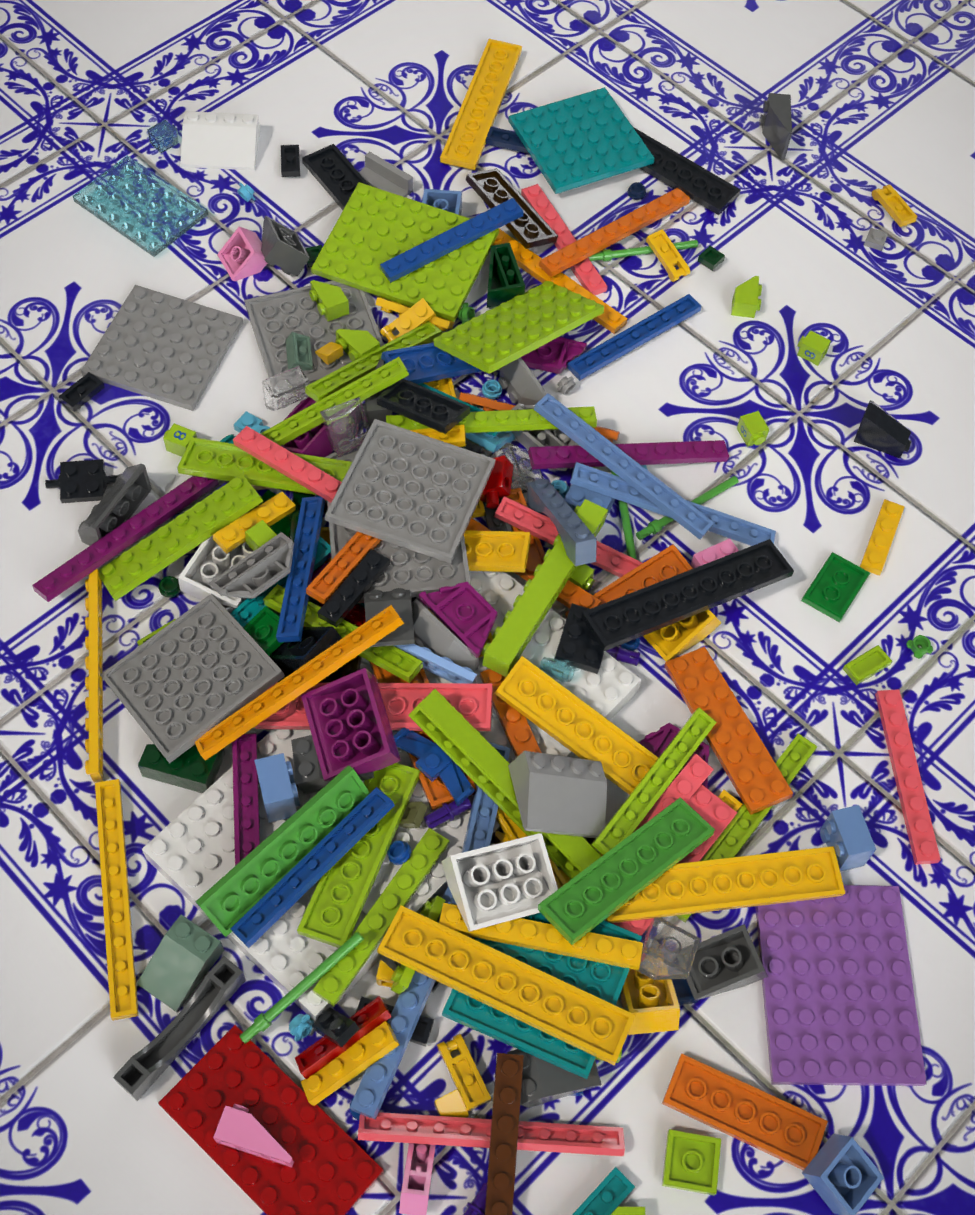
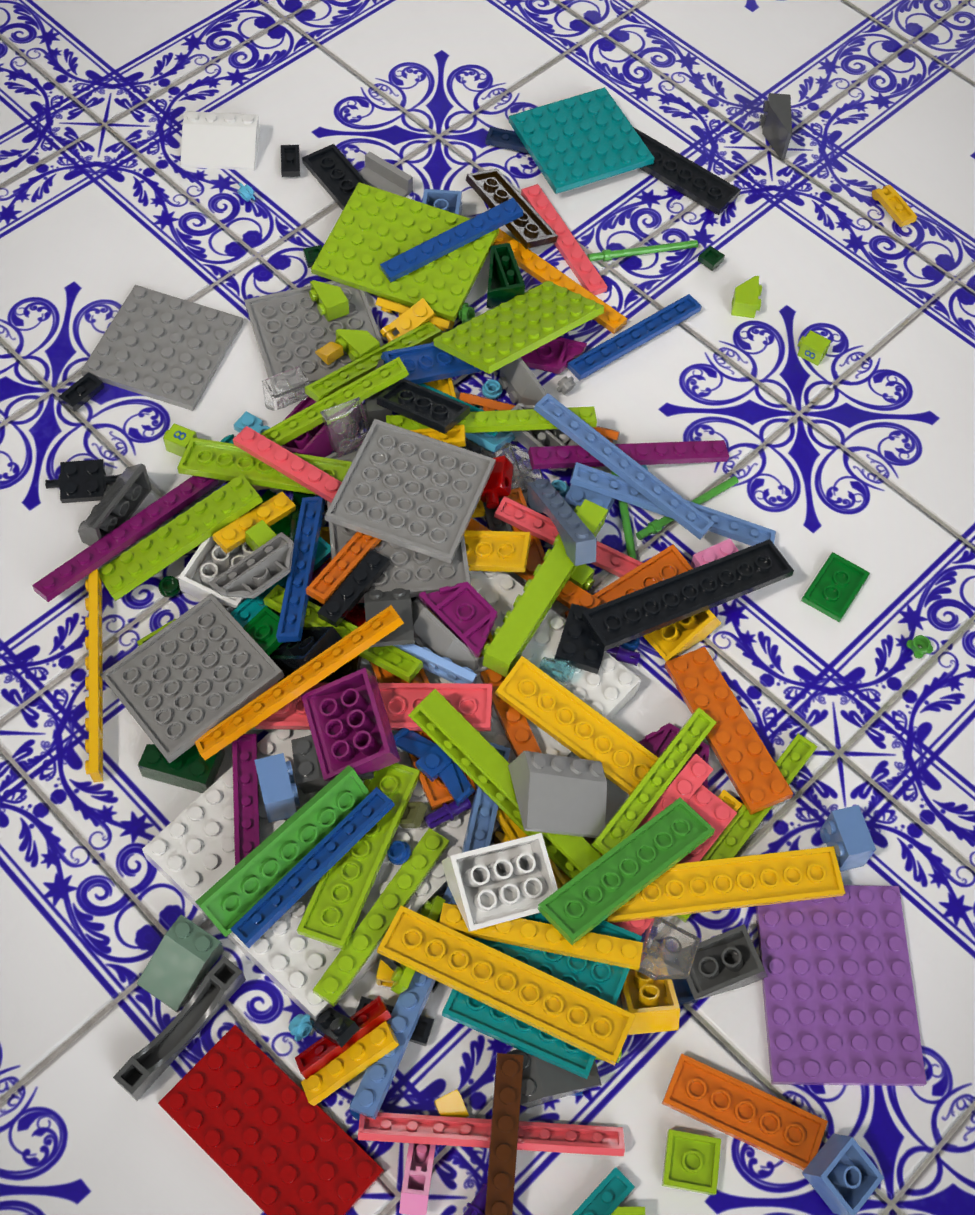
(116, 901): yellow plate -> none
(140, 205): clear light blue plate -> none
(163, 136): clear light blue brick -> none
(242, 254): bright pink slope -> none
(243, 1132): bright pink slope -> none
(263, 1020): bright green bar -> none
(283, 247): dark grey slope -> none
(299, 351): sand green slope -> none
(464, 1073): yellow plate -> none
(481, 104): yellow plate -> none
(613, 232): orange plate -> none
(636, 191): dark blue plate -> none
(668, 255): yellow plate -> none
(752, 428): lime brick -> none
(867, 665): lime tile -> none
(876, 239): light grey plate -> none
(882, 432): black slope -> none
(882, 537): yellow plate -> none
(907, 777): coral plate -> none

